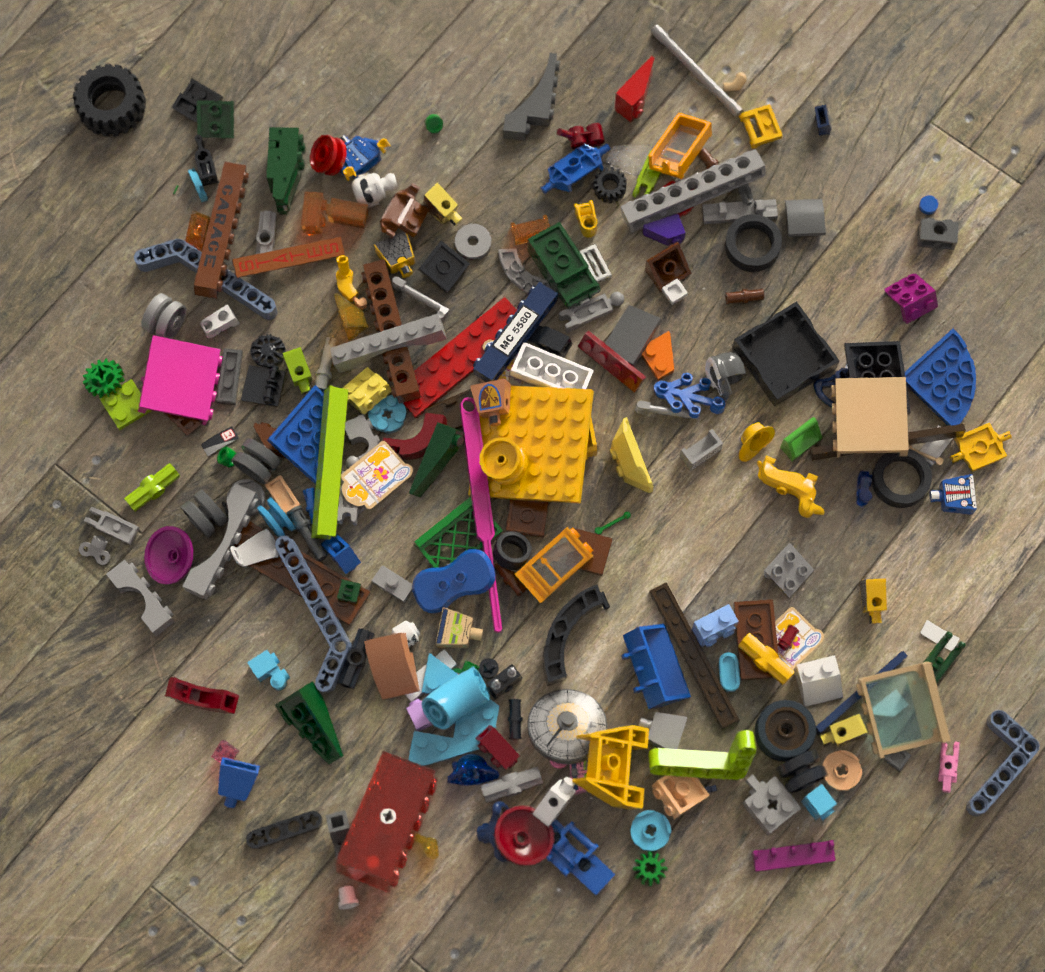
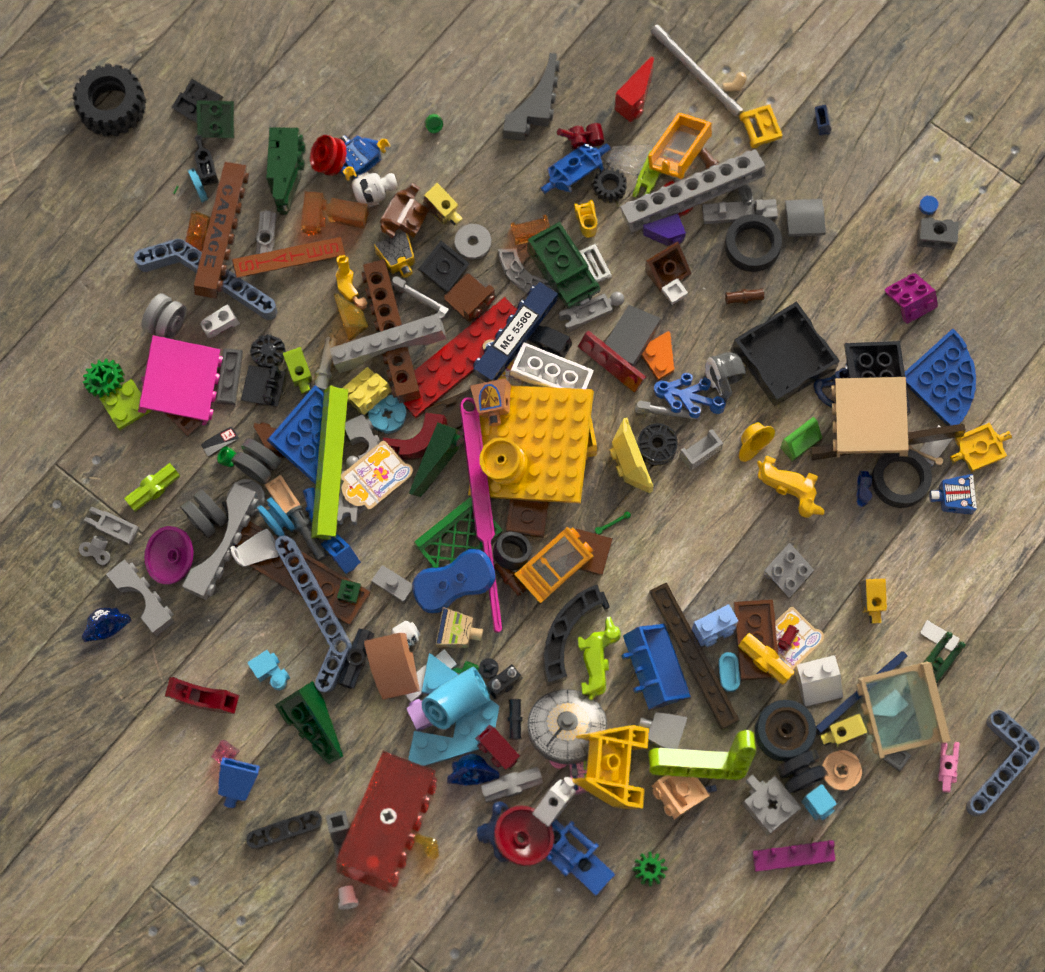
(104, 624): none -> clear blue hat
(470, 297): none -> reddish brown bracket
(594, 657): none -> lime animal
(655, 820): medium azure plate -> none
(663, 434): none -> black wheel

